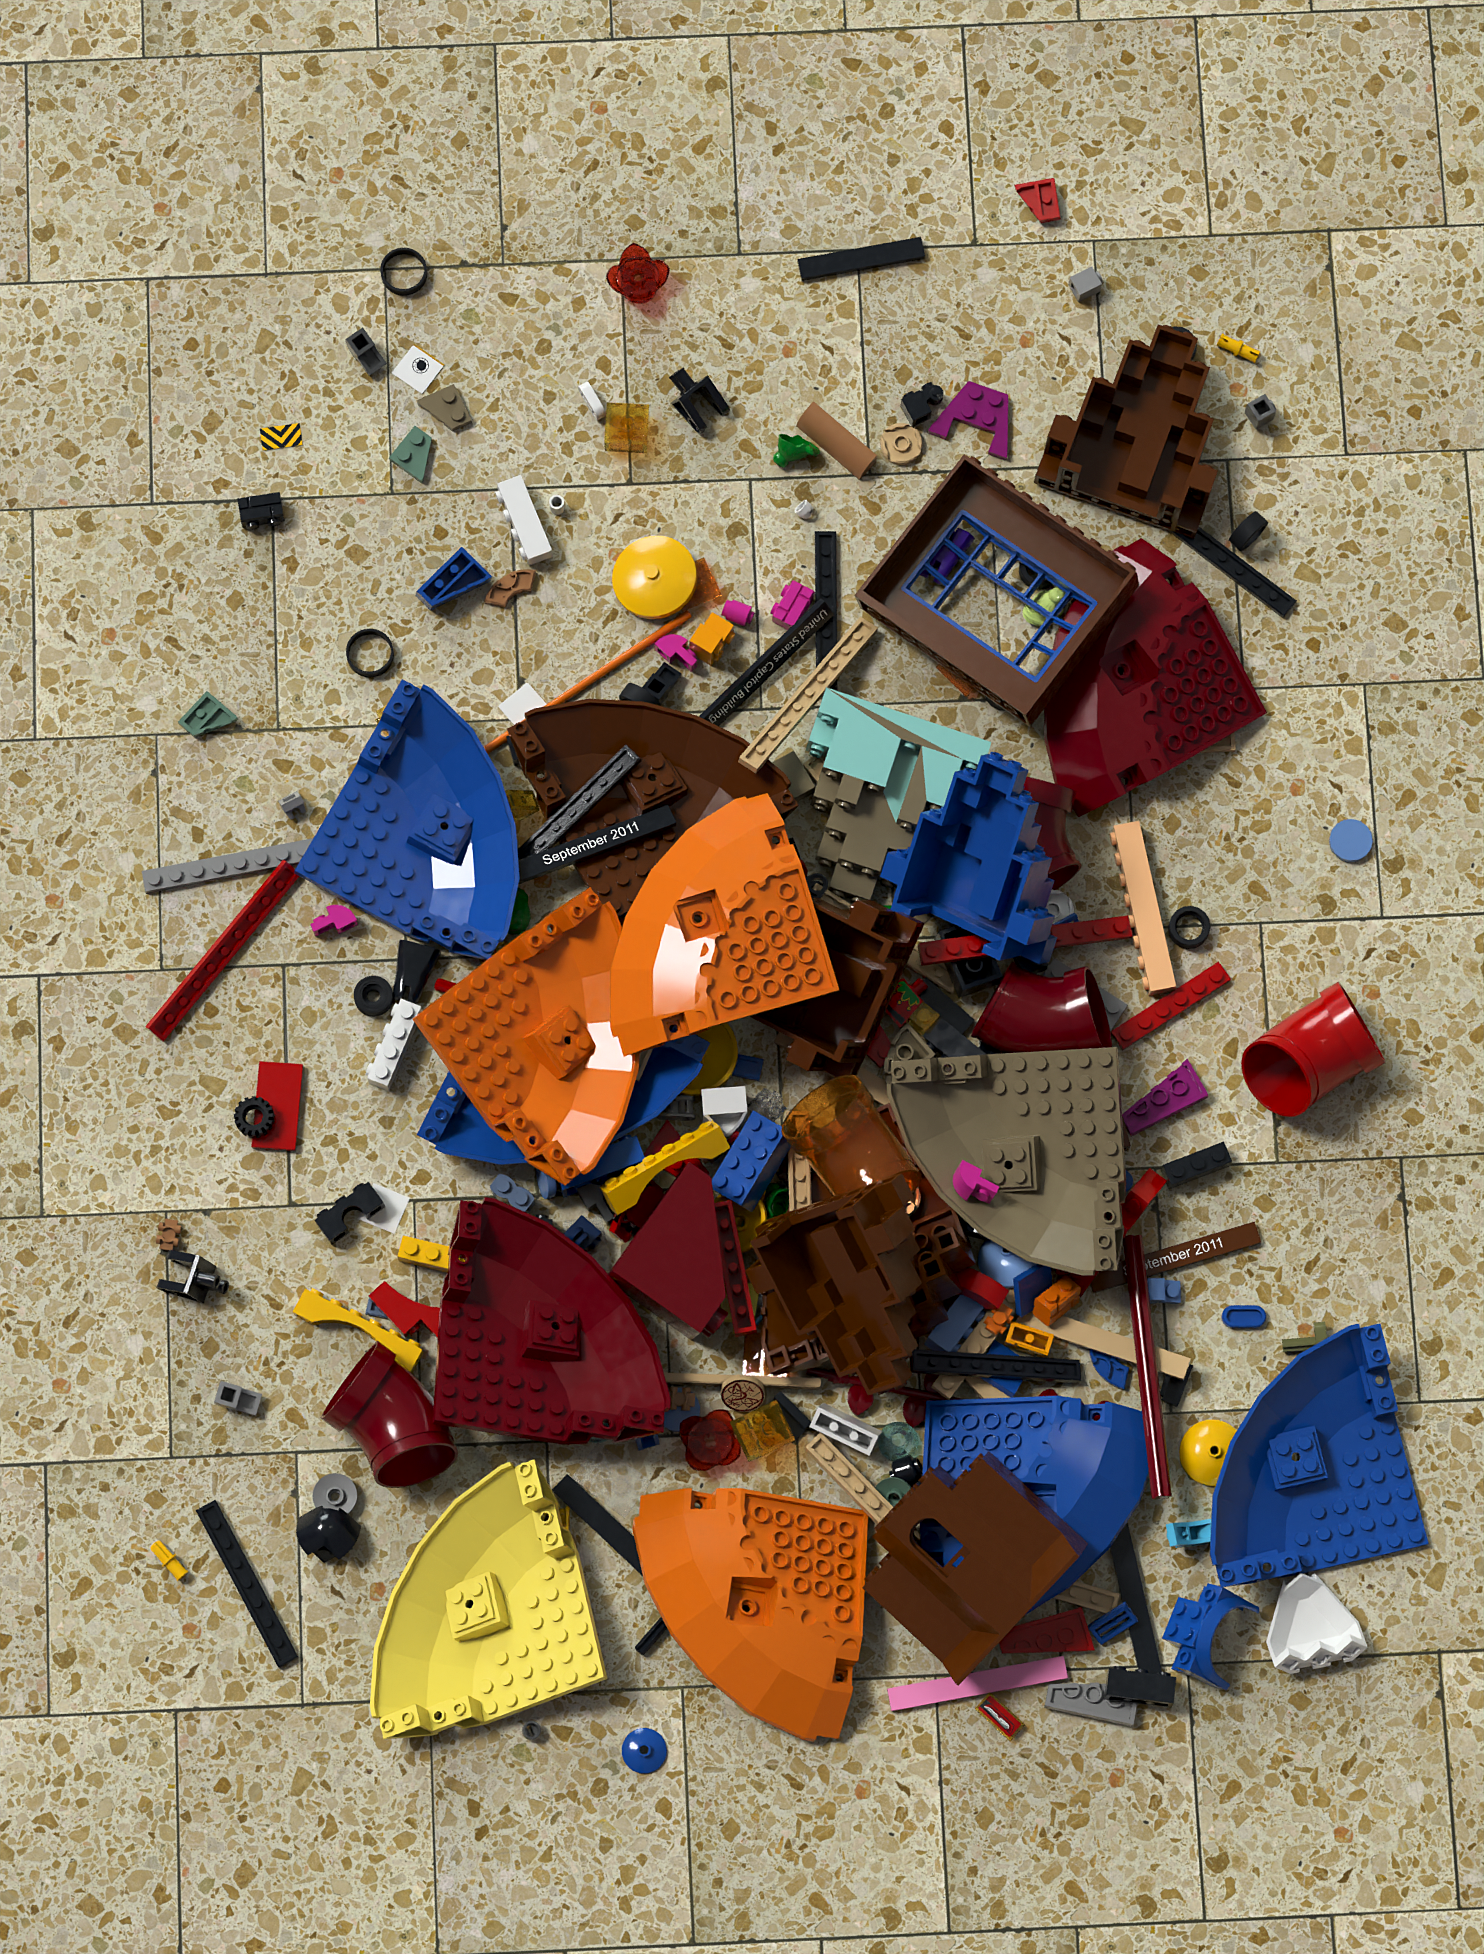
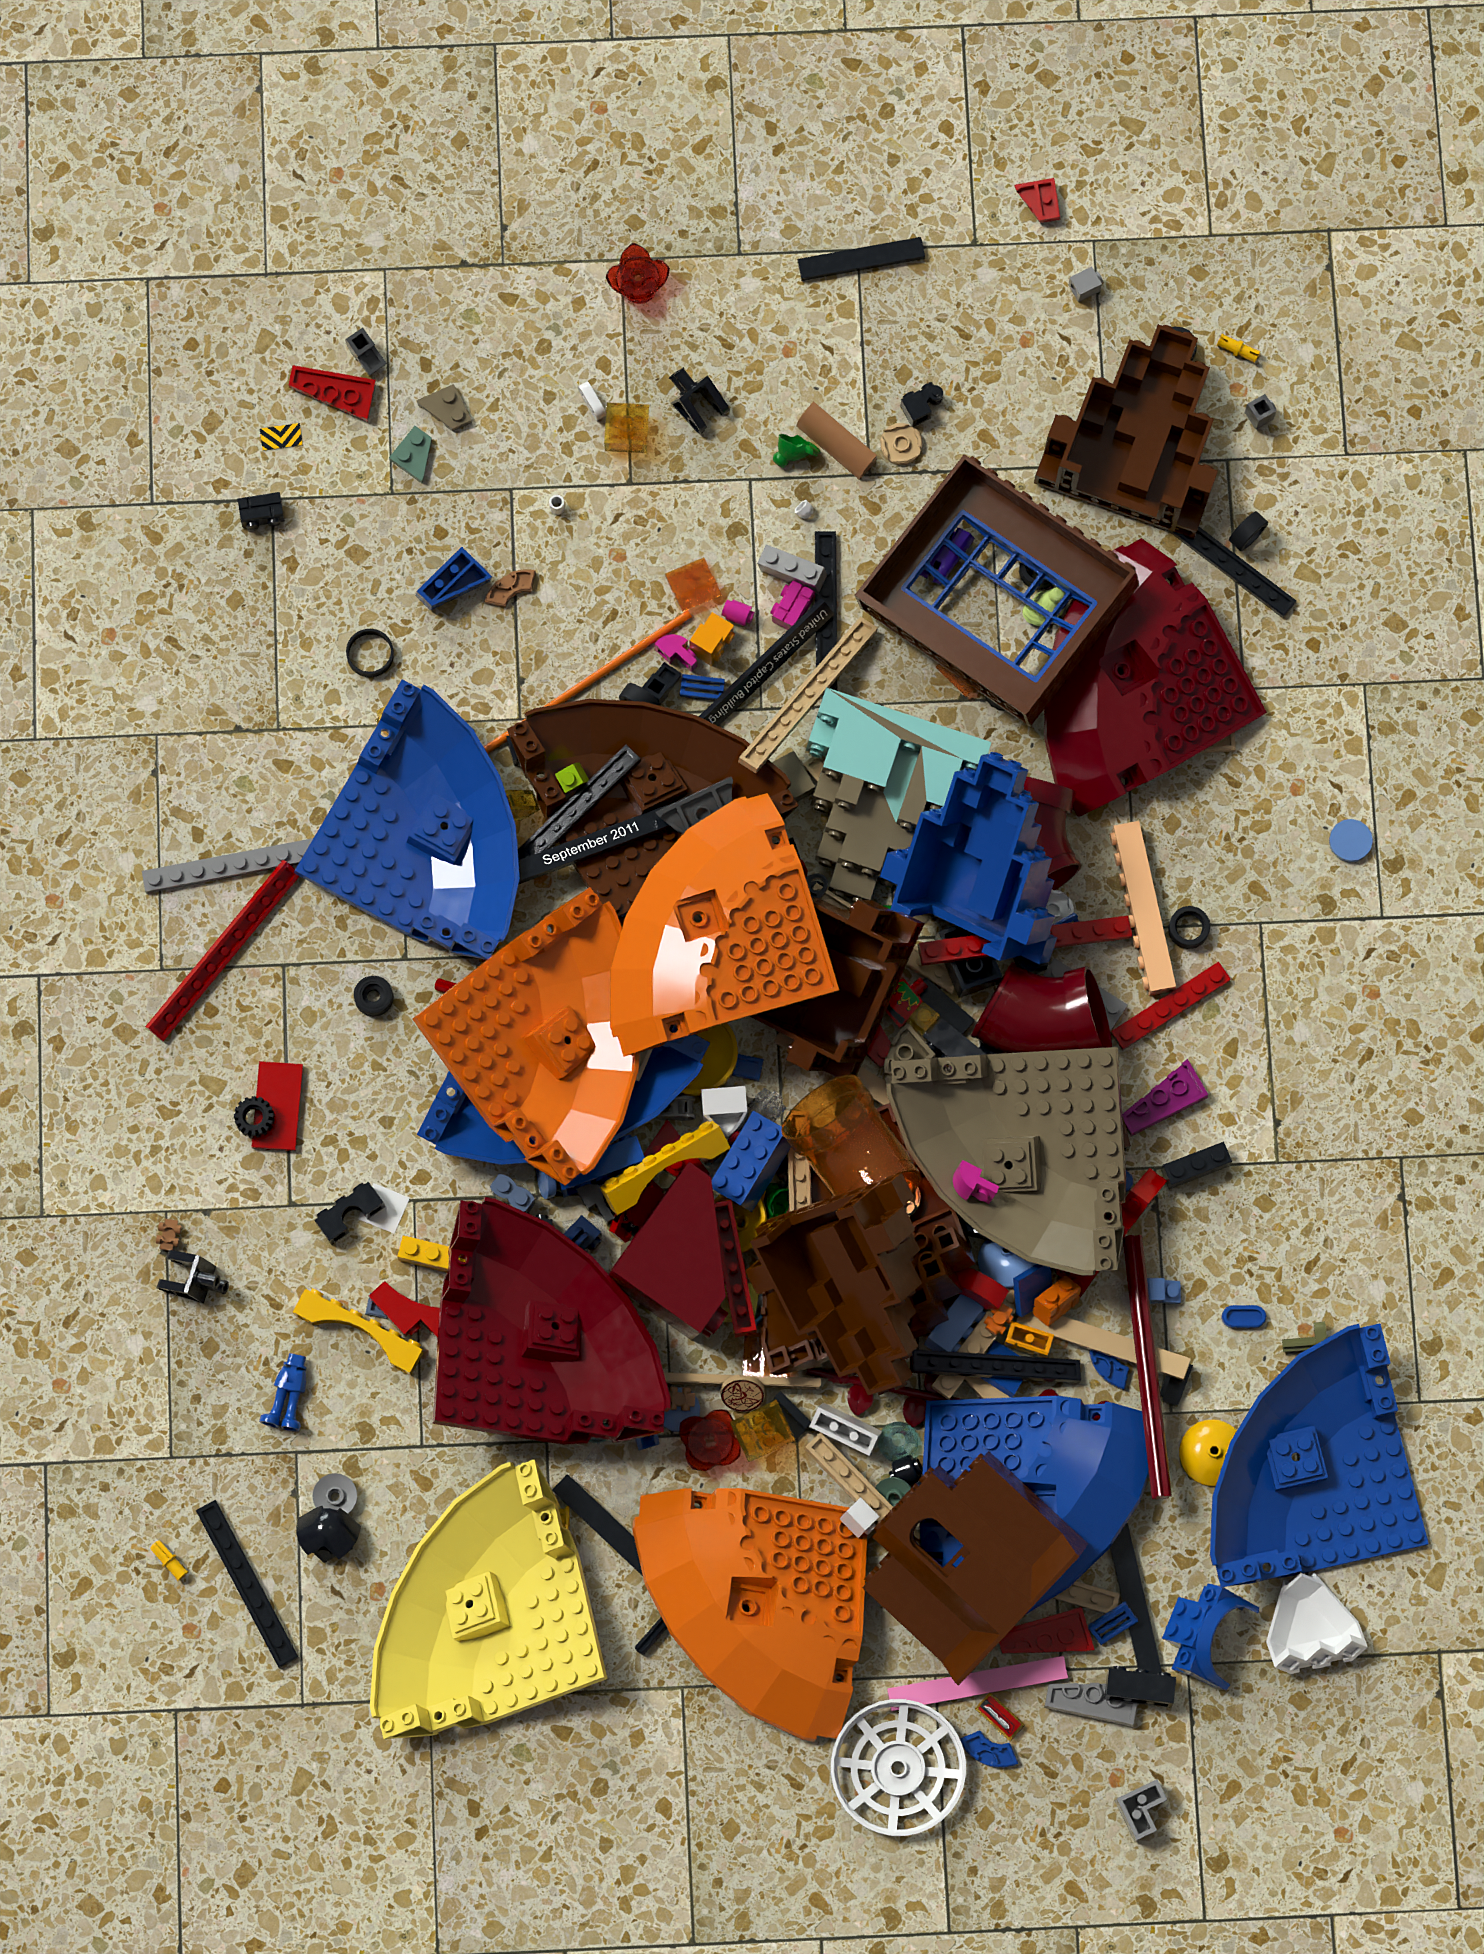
(206, 716): sand green wing -> none
(237, 1398): light grey brick -> none
(290, 802): light grey tile -> none
(291, 1380): none -> blue piece
(338, 390): none -> red wing
(338, 917): dark pink brick -> none
(391, 1420): dark red cylinder -> none
(394, 1045): white brick -> none
(399, 251): black tyre -> none
(413, 969): black piece -> none
(418, 368): white sticker -> none
(520, 703): white sticker -> none
(521, 913): green hair -> none
(524, 519): white brick -> none
(535, 1729): dark grey hinge -> none
(572, 777): none -> lime brick
(644, 1762): blue dish -> none
(654, 577): yellow dish -> none
(697, 806): none -> dark grey wing
(702, 679): none -> blue tile
(790, 567): none -> light grey brick
(860, 1518): none -> white brick
(901, 1752): none -> white dish
(981, 409): magenta wing -> none
(987, 1752): none -> blue tile
(1134, 1808): none -> light grey brick
(1183, 1255): reddish brown tile -> none
(1189, 1533): medium azure arch -> none
(1310, 1054): red cylinder -> none

